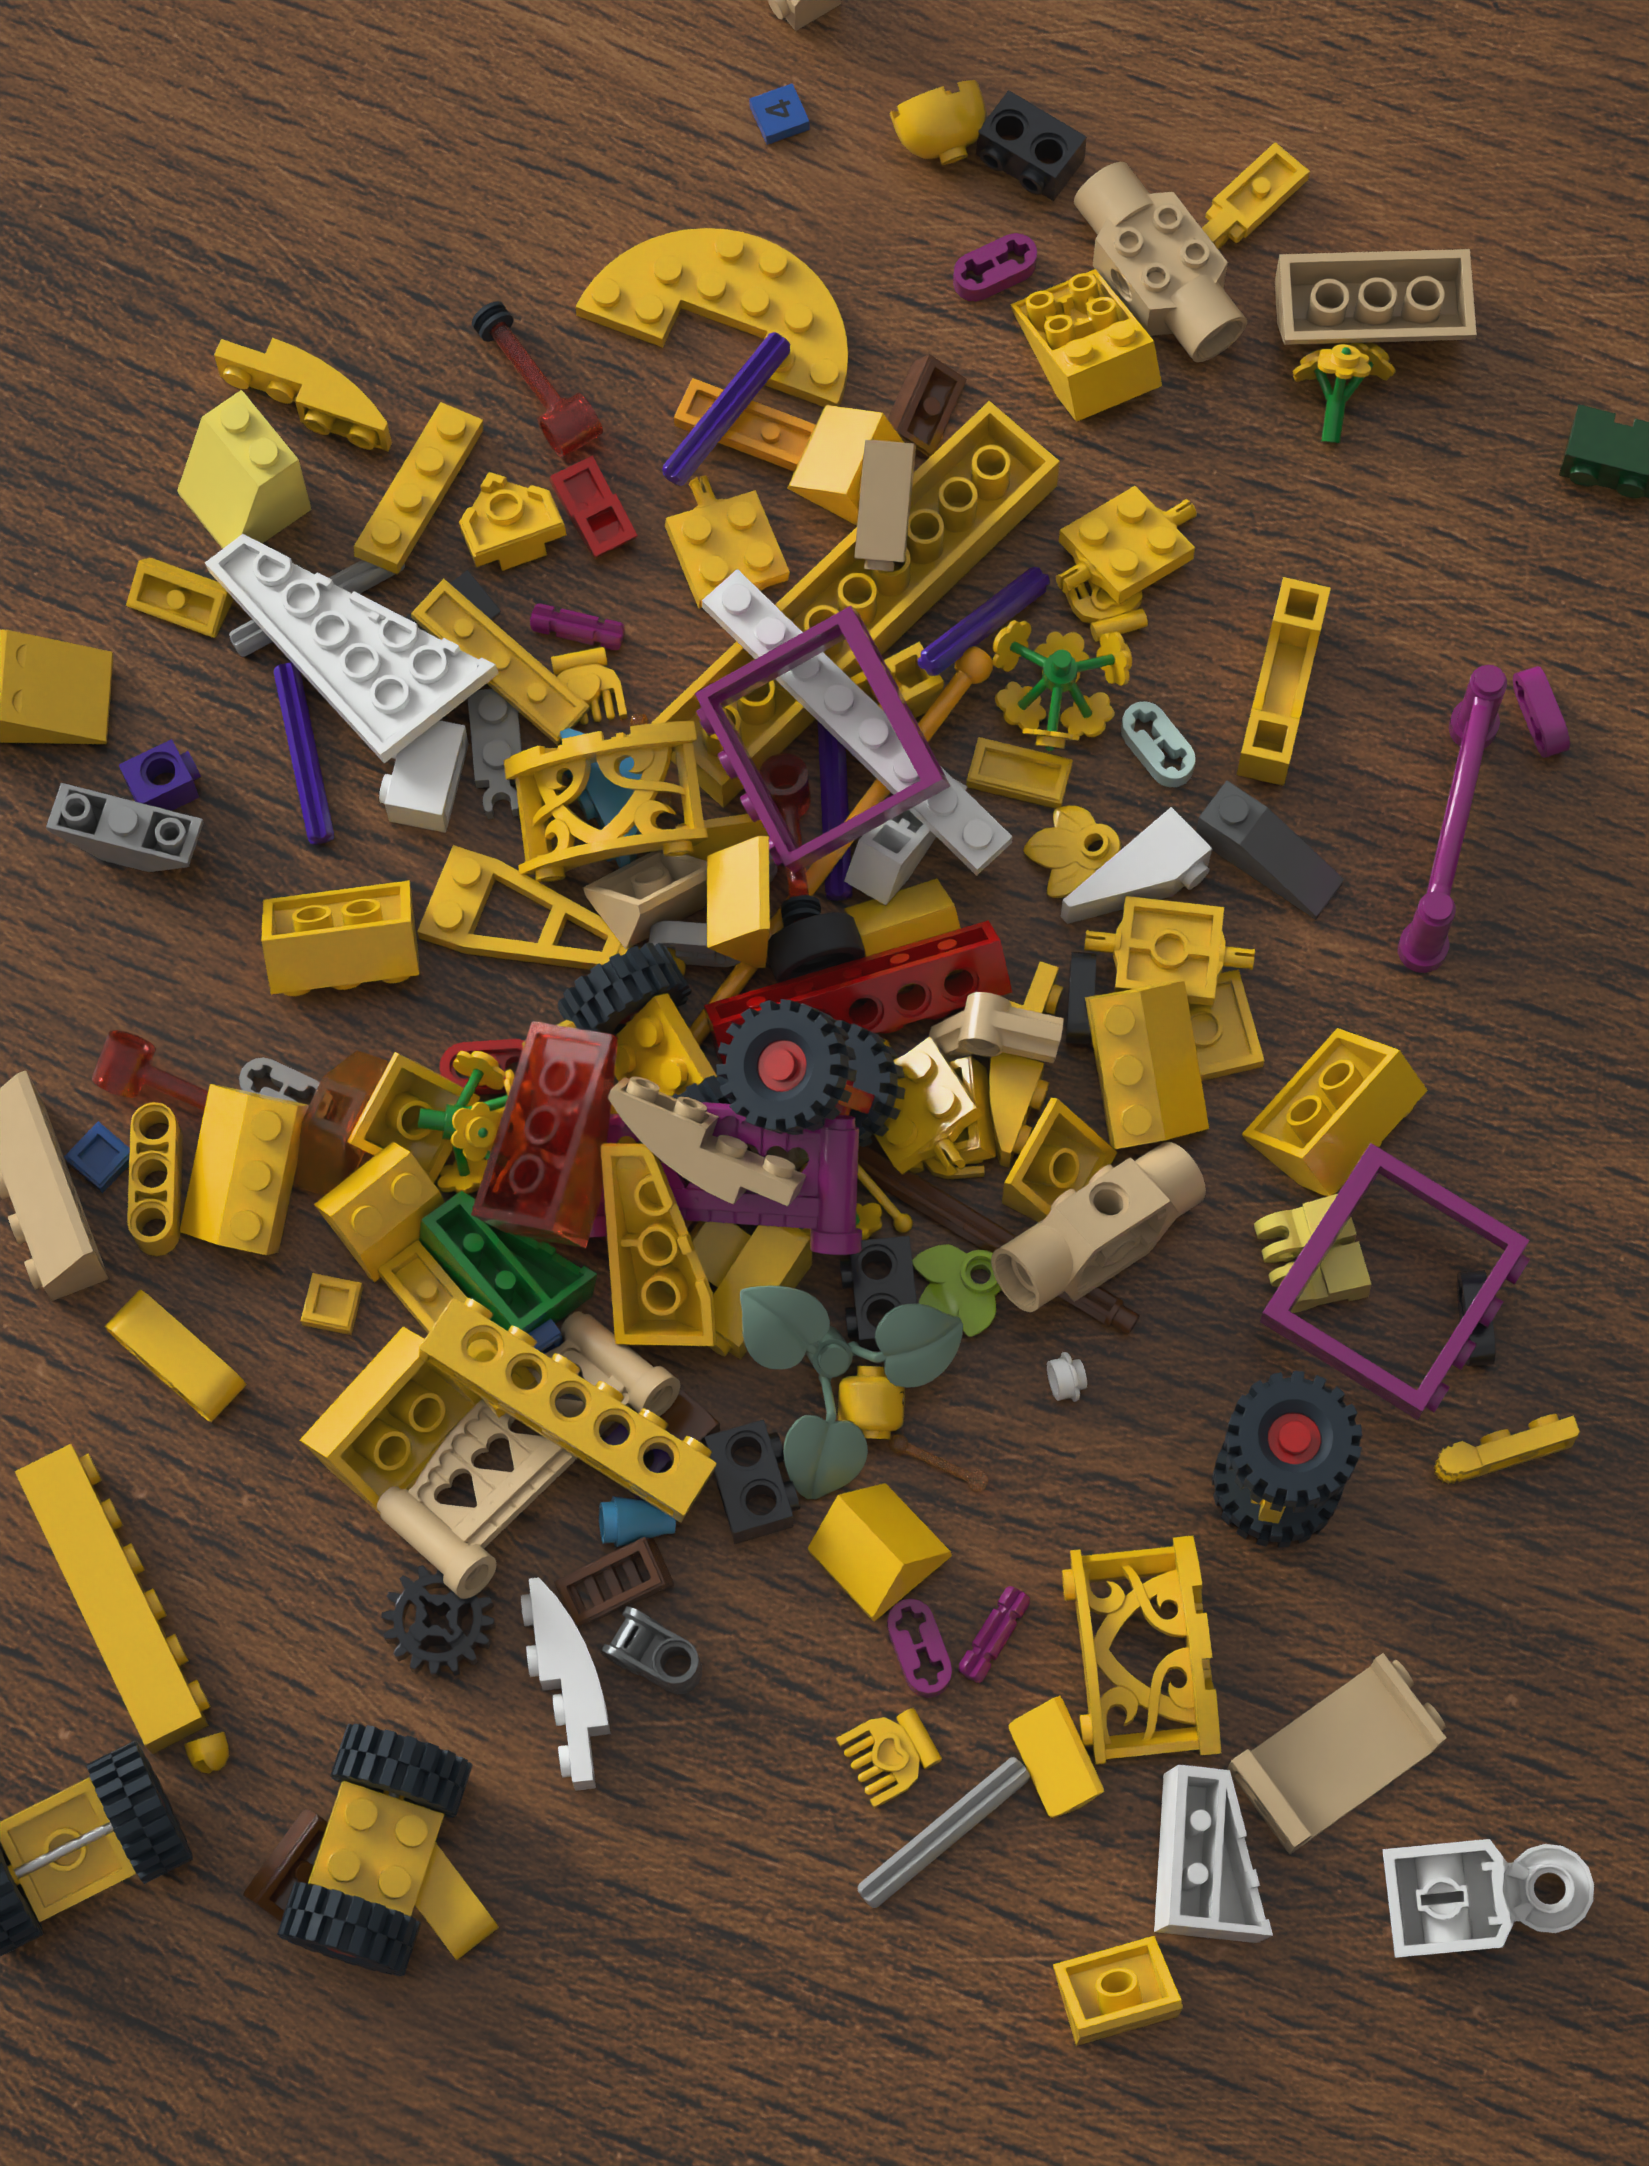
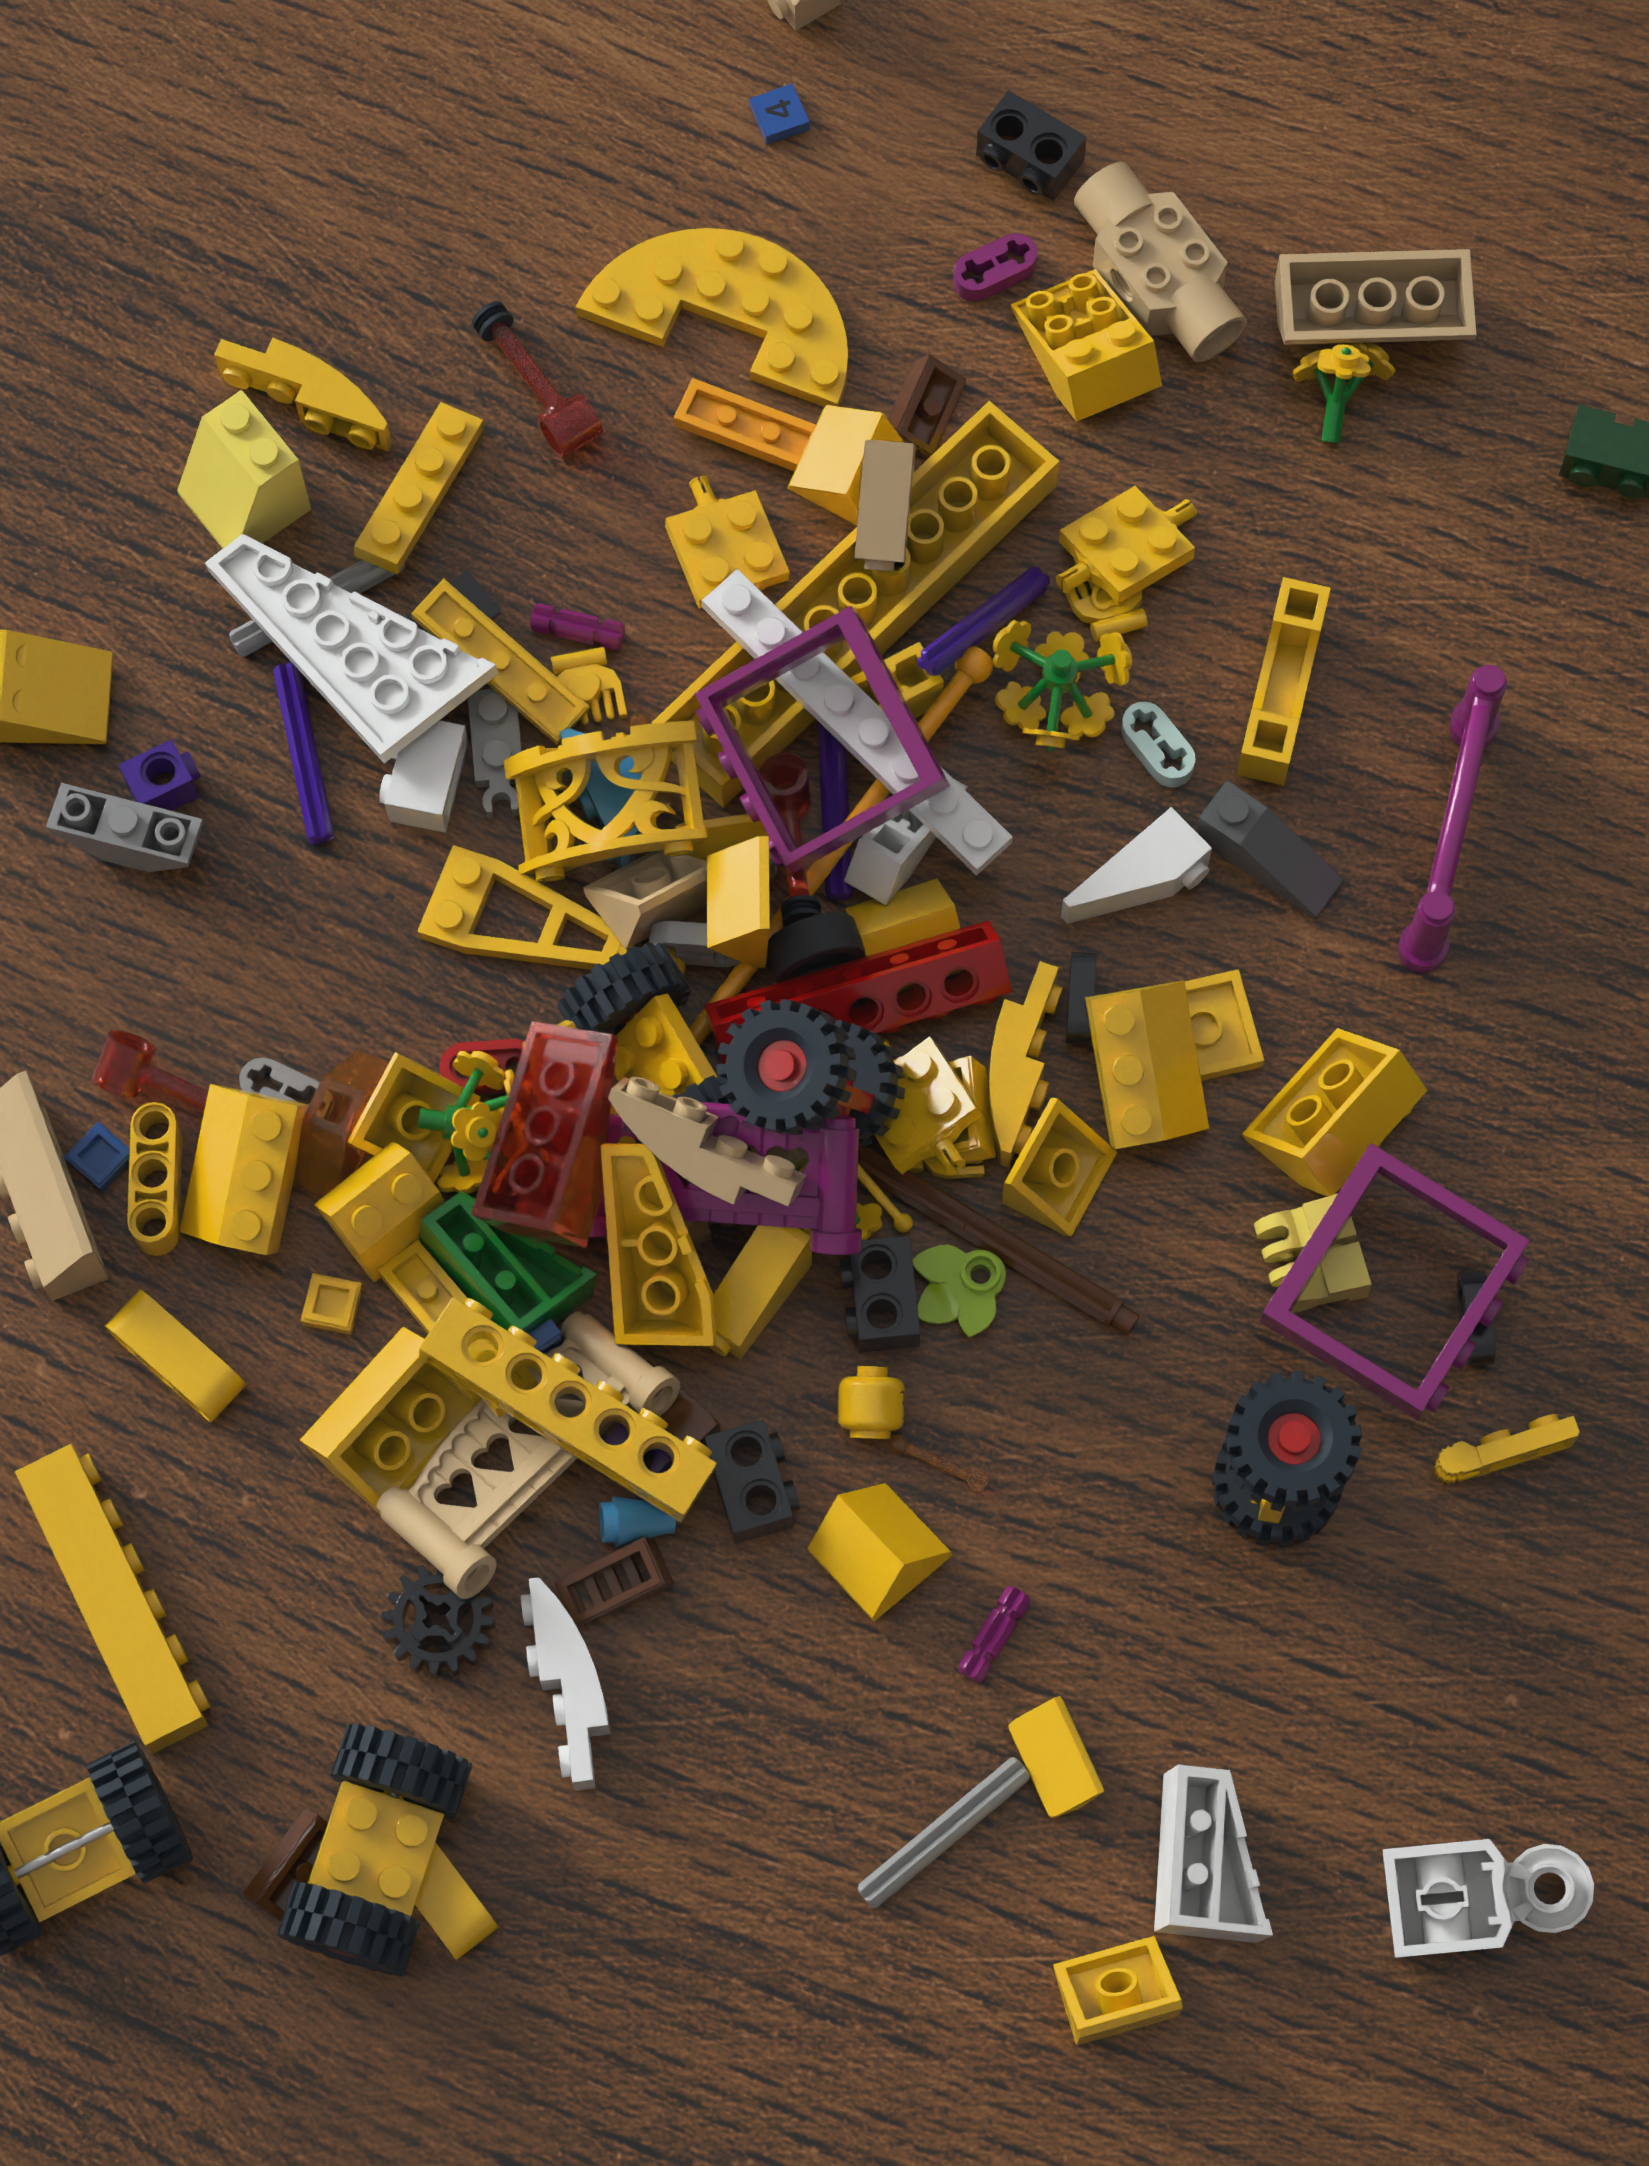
(179, 596): yellow slope -> none
(208, 1752): yellow hinge -> none
(340, 938): yellow slope -> none
(510, 523): yellow plate -> none
(593, 507): red slope -> none
(645, 1647): dark grey piece -> none
(718, 1247): yellow brick -> none
(726, 409): dark purple axle -> none
(788, 1323): sand green plant -> none
(895, 1750): yellow piece -> none
(930, 1643): magenta beam -> none
(941, 122): yellow cylinder -> none
(994, 1026): tan piece -> none
(1019, 773): yellow tile -> none
(1066, 849): yellow plate -> none
(1066, 1377): white plate -> none
(1099, 1228): tan brick -> none
(1170, 944): yellow plate -> none
(1195, 1702): yellow fence -> none
(1254, 195): yellow hinge -> none
(1339, 1753): tan panel -> none
(1541, 711): magenta beam -> none

